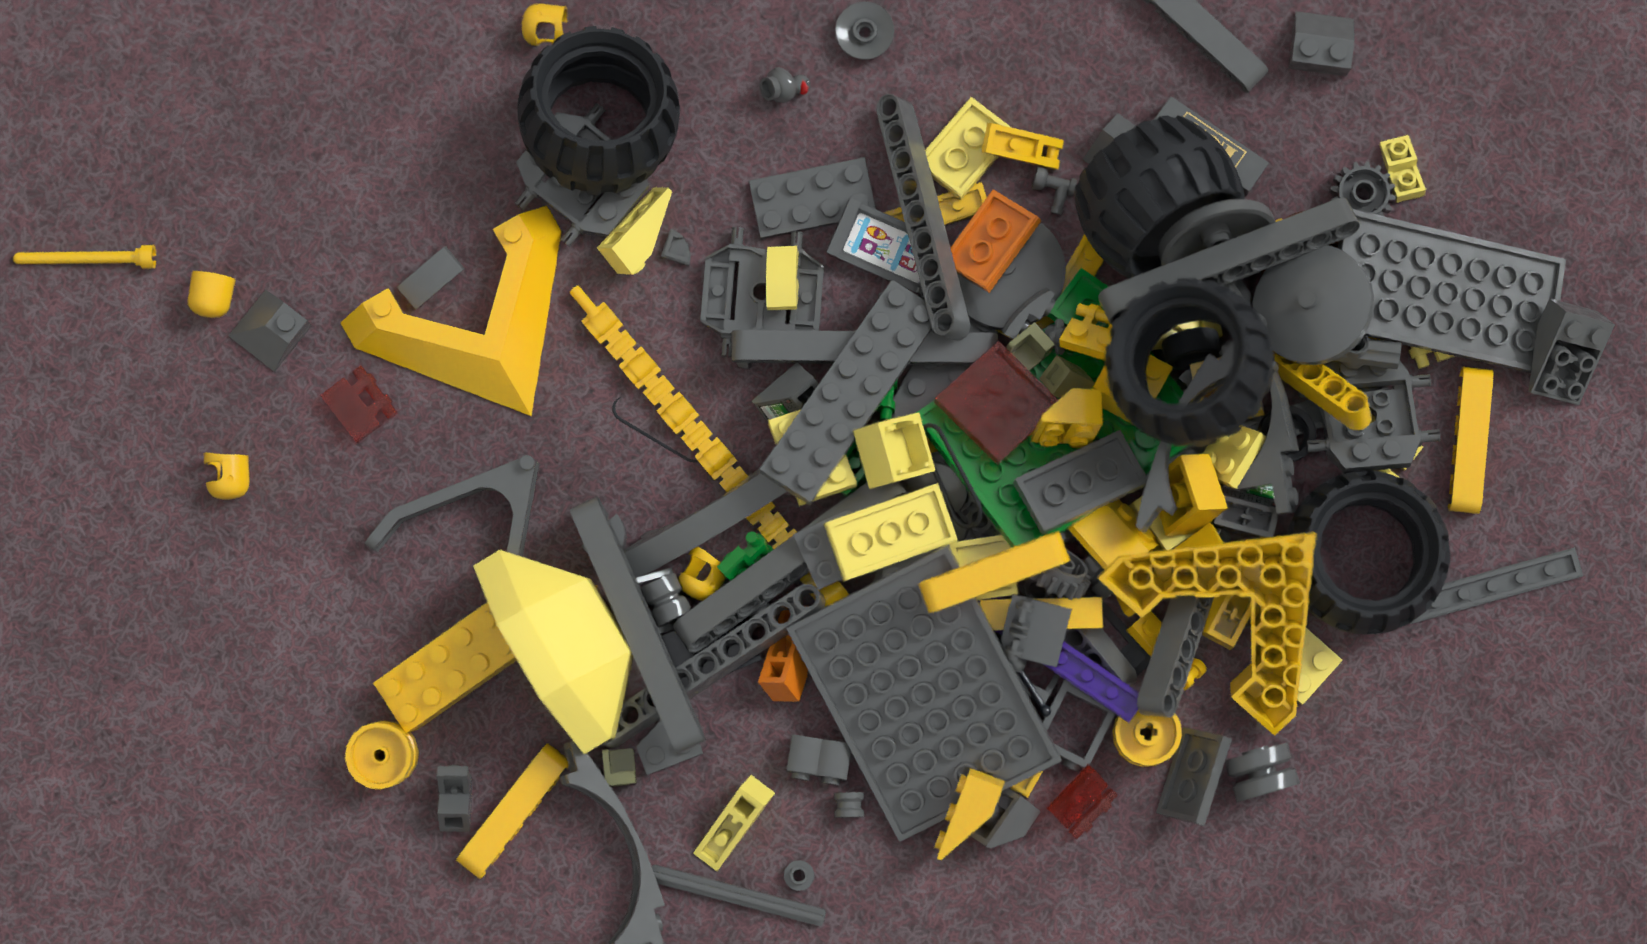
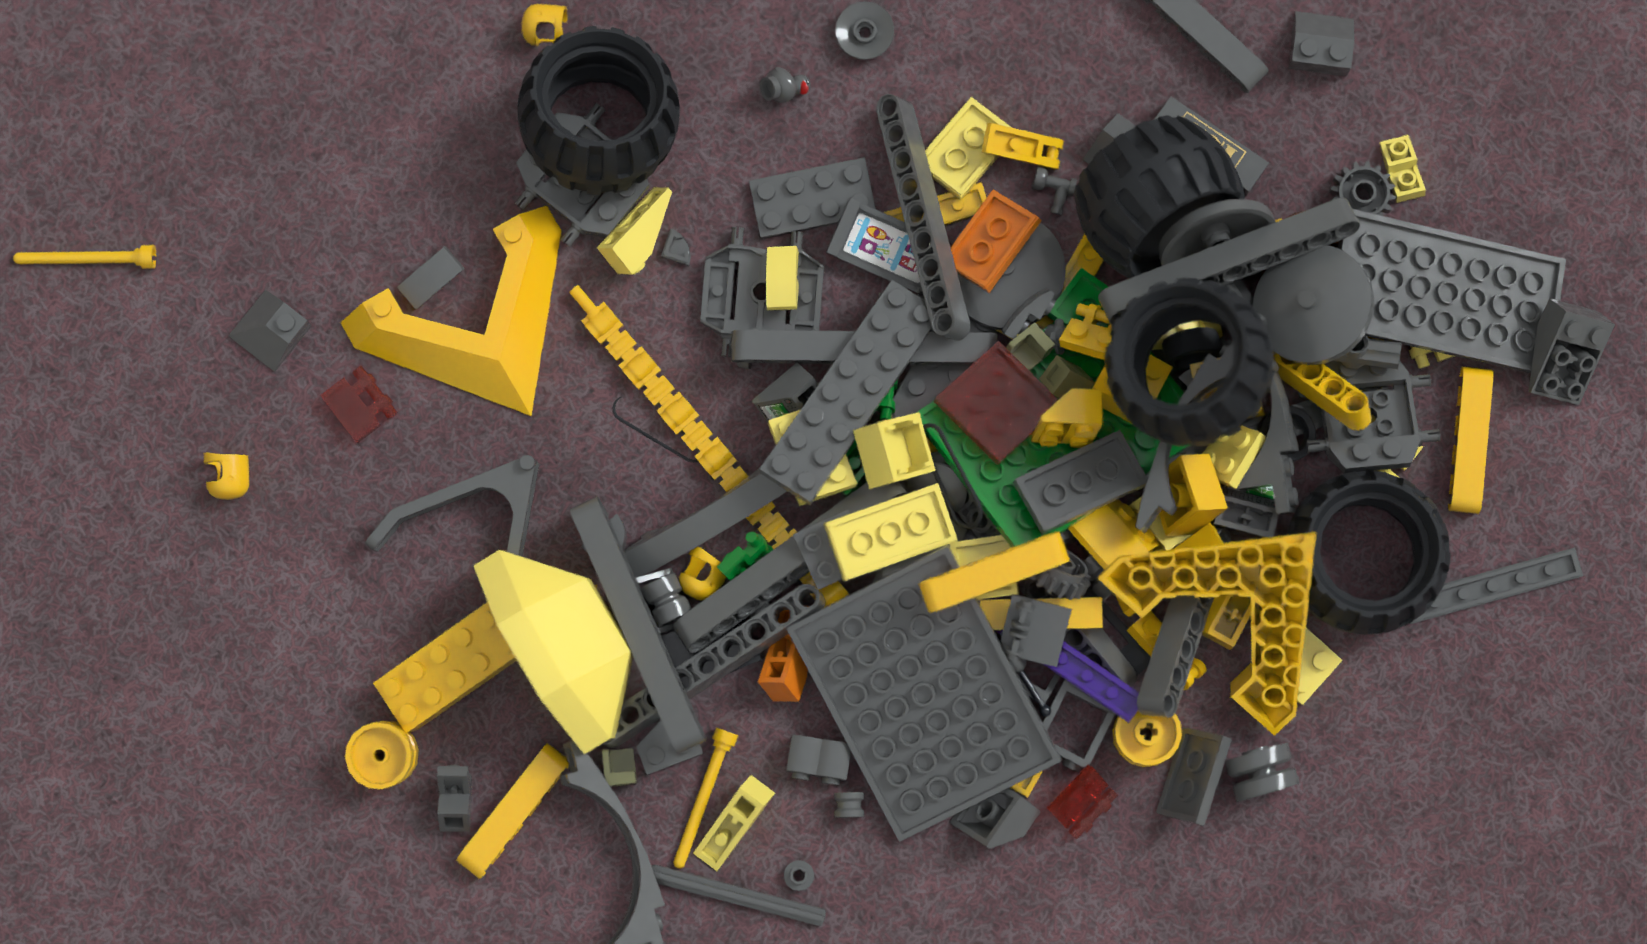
(210, 294): yellow helmet -> none
(722, 741): none -> yellow piece
(974, 807): yellow slope -> none

